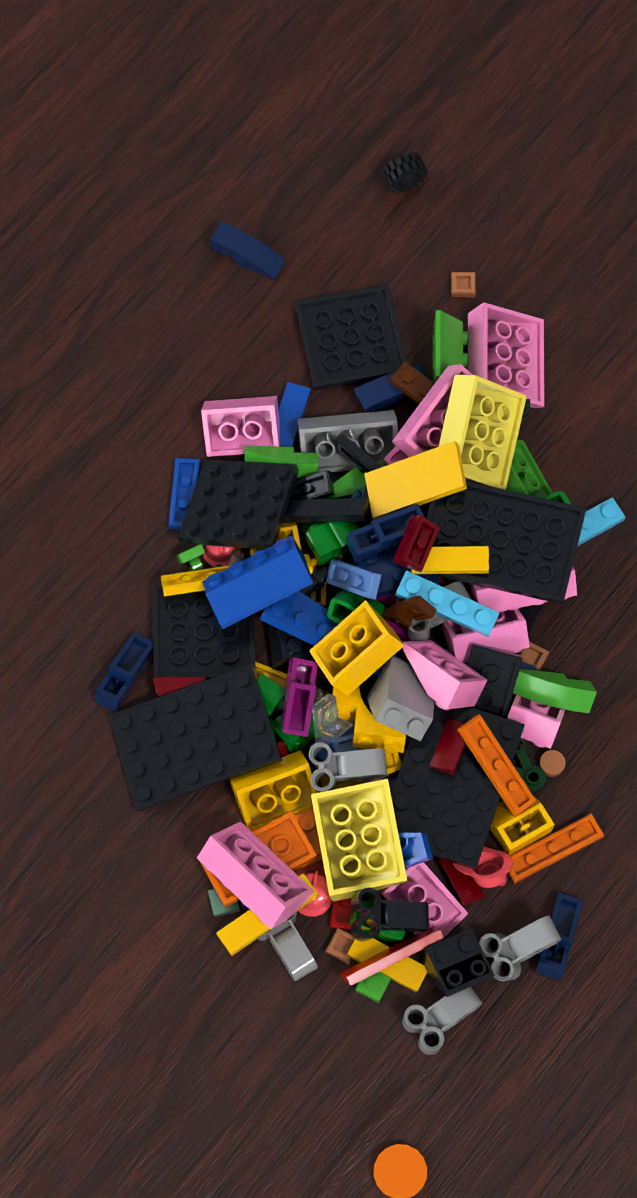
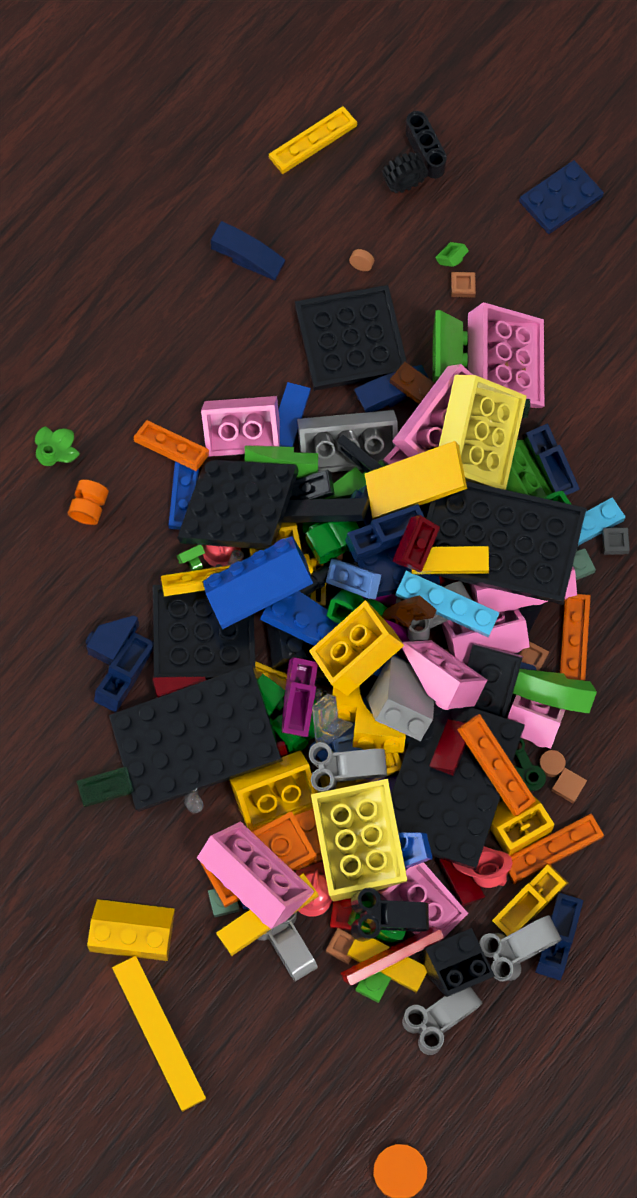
(56, 444): none -> bright green plate
(87, 504): none -> orange wheel
(105, 786): none -> clear green plate
(110, 638): none -> dark blue slope
(131, 930): none -> yellow slope
(159, 1033): none -> yellow tile
(171, 445): none -> orange tile
(193, 802): none -> clear arm
(312, 140): none -> yellow tile
(361, 260): none -> nougat tile
(422, 135): none -> black beam
(452, 254): none -> bright green plate
(530, 900): none -> yellow slope
(550, 460): none -> dark blue slope
(561, 197): none -> dark blue plate
(569, 785): none -> nougat tile
(575, 637): none -> orange tile
(583, 564): none -> sand green plate
(615, 541): none -> dark grey plate

